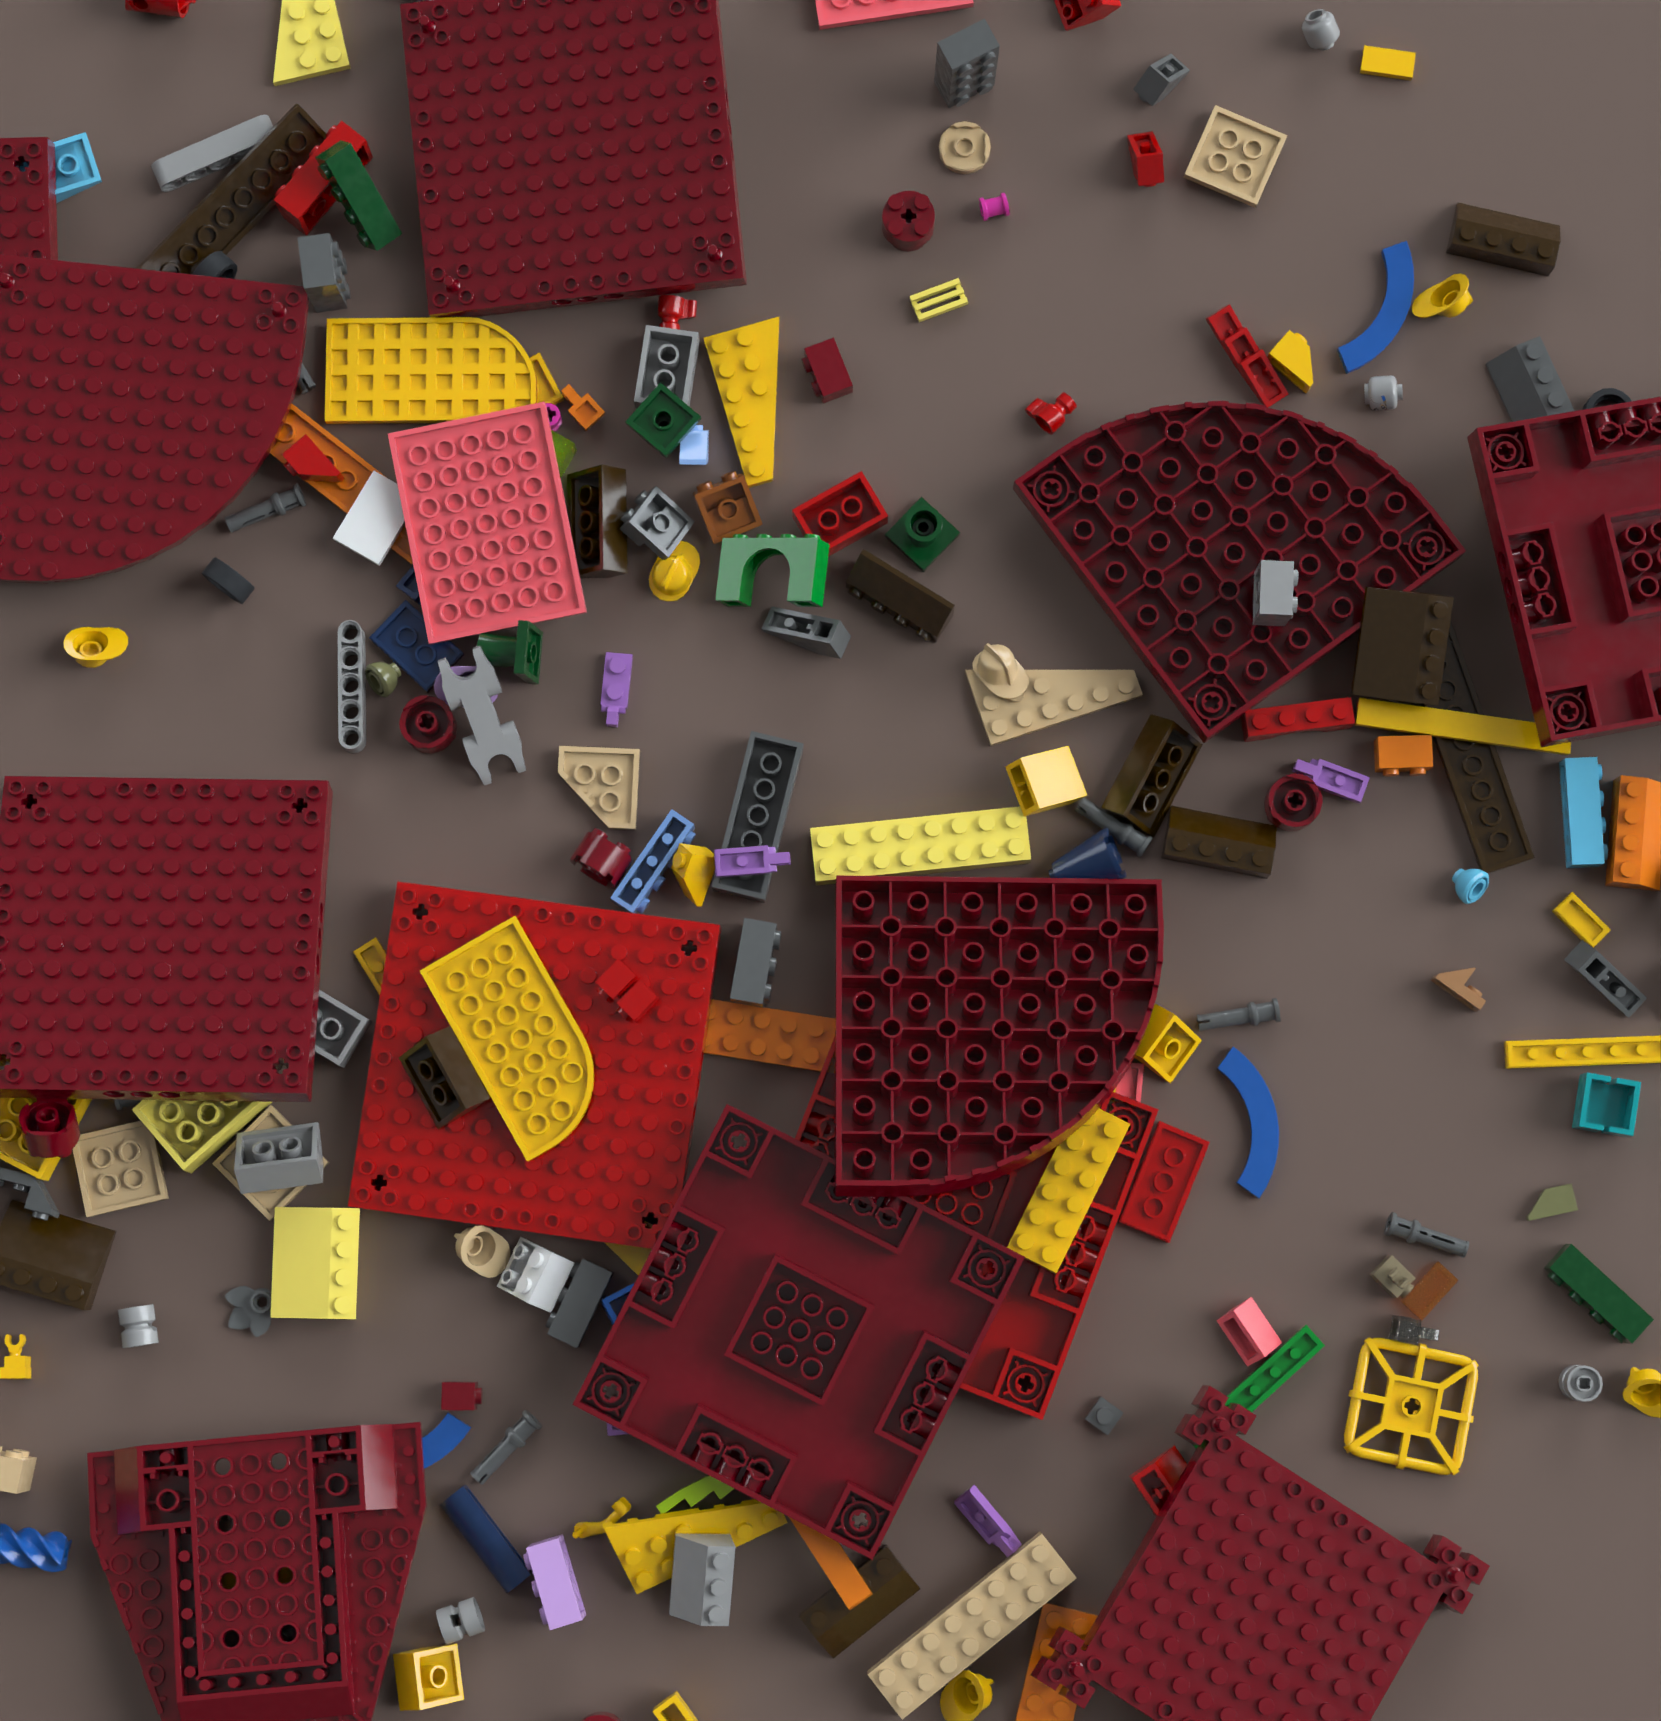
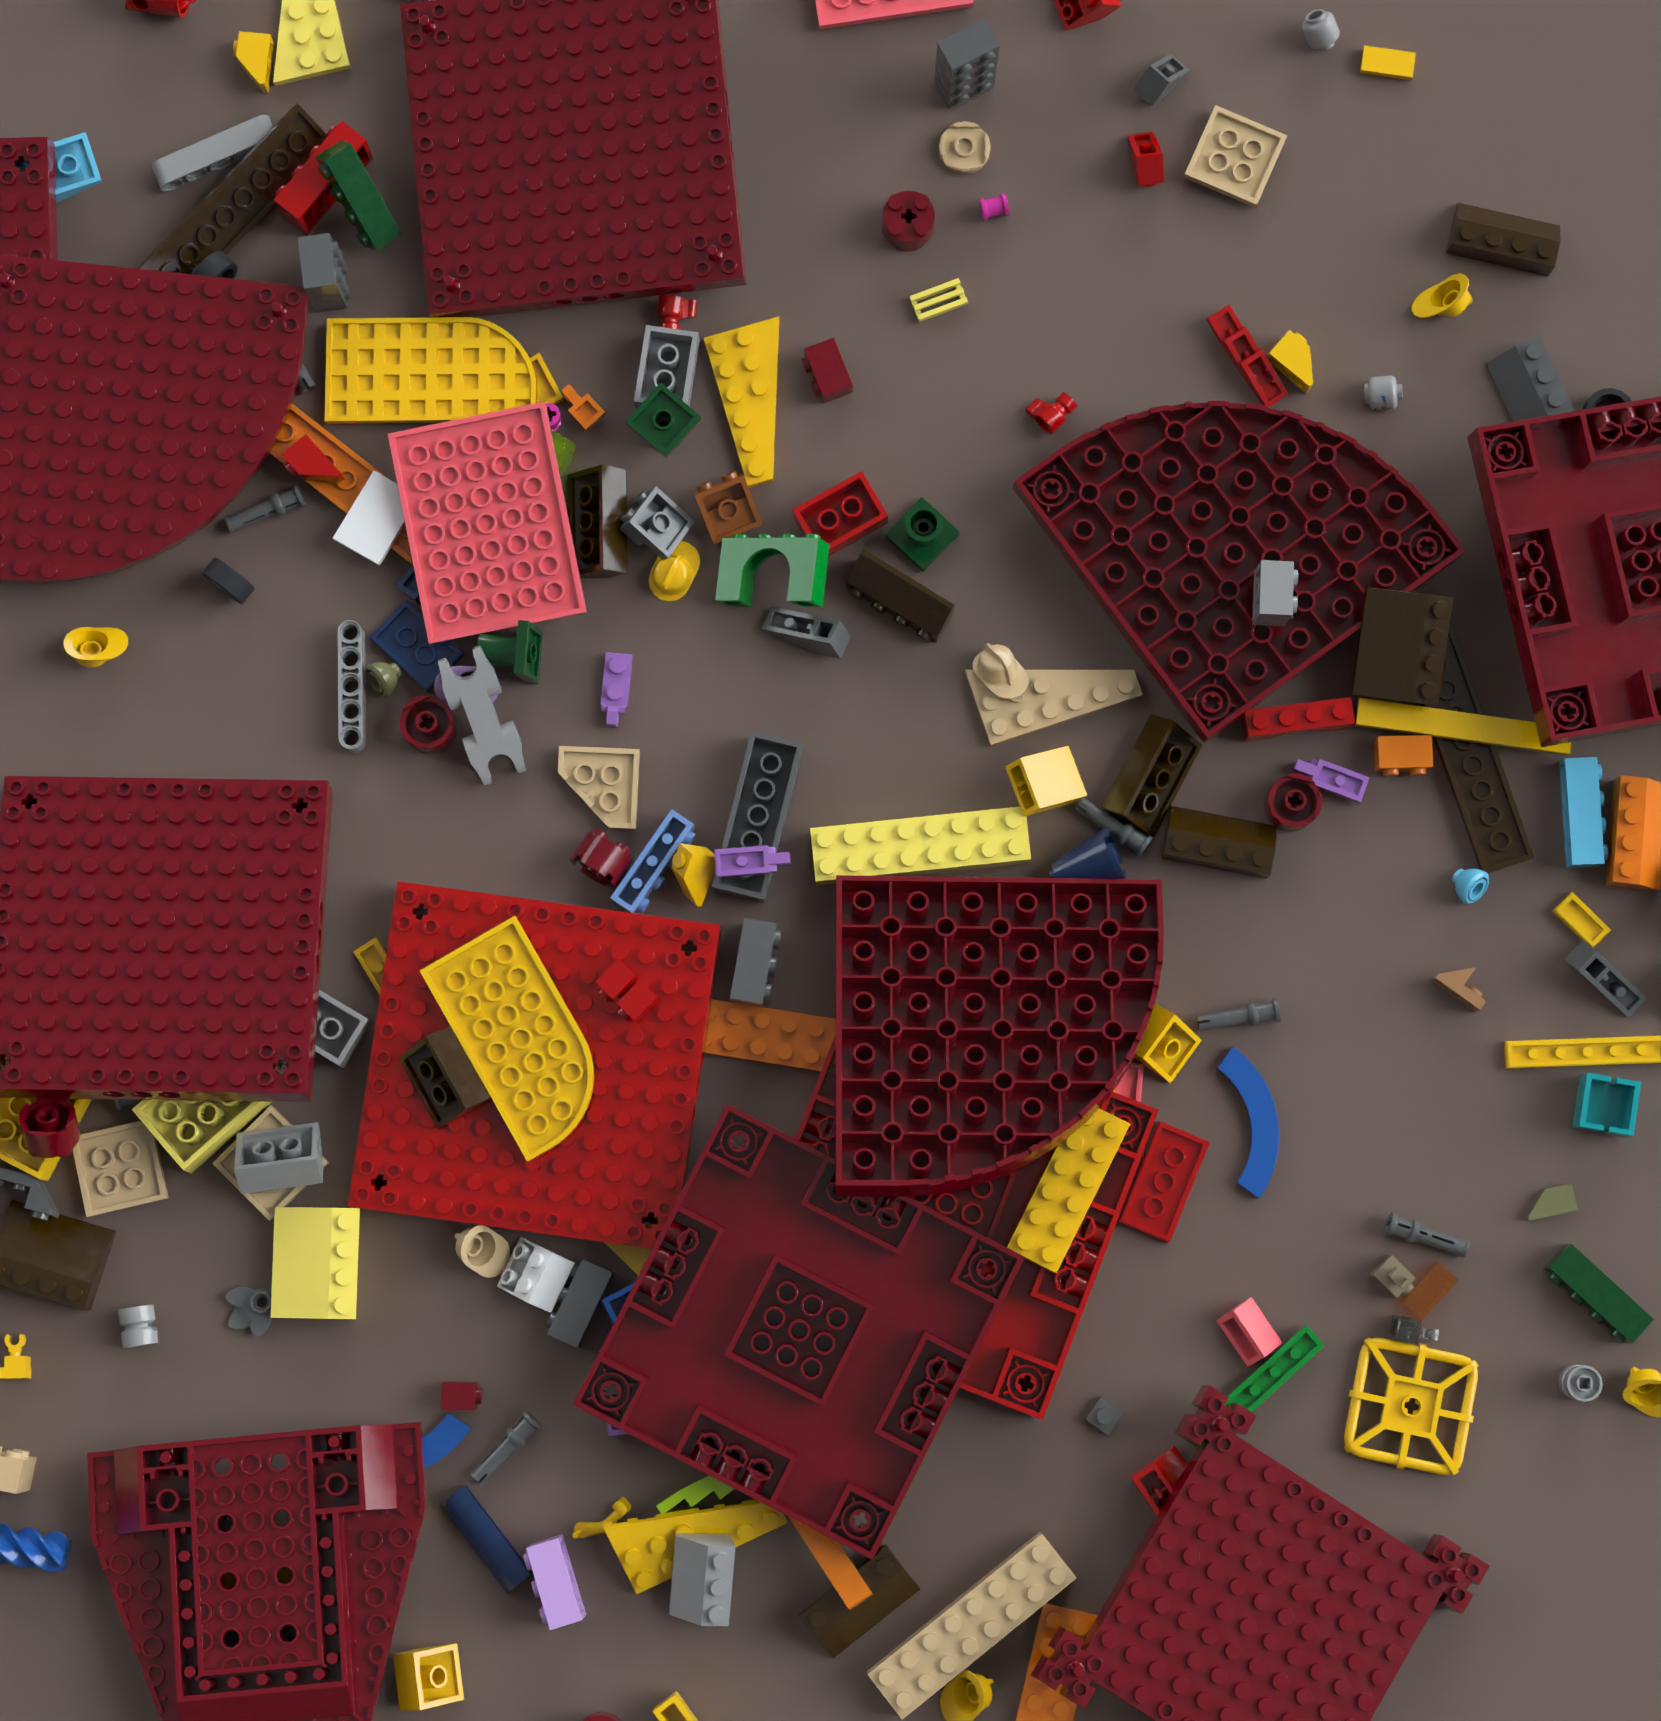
(255, 57): none -> yellow slope
(470, 1619): light grey wheel -> none
(695, 447): light blue slope -> none
(987, 1520): medium lavender hinge -> none
(1392, 313): blue tile -> none

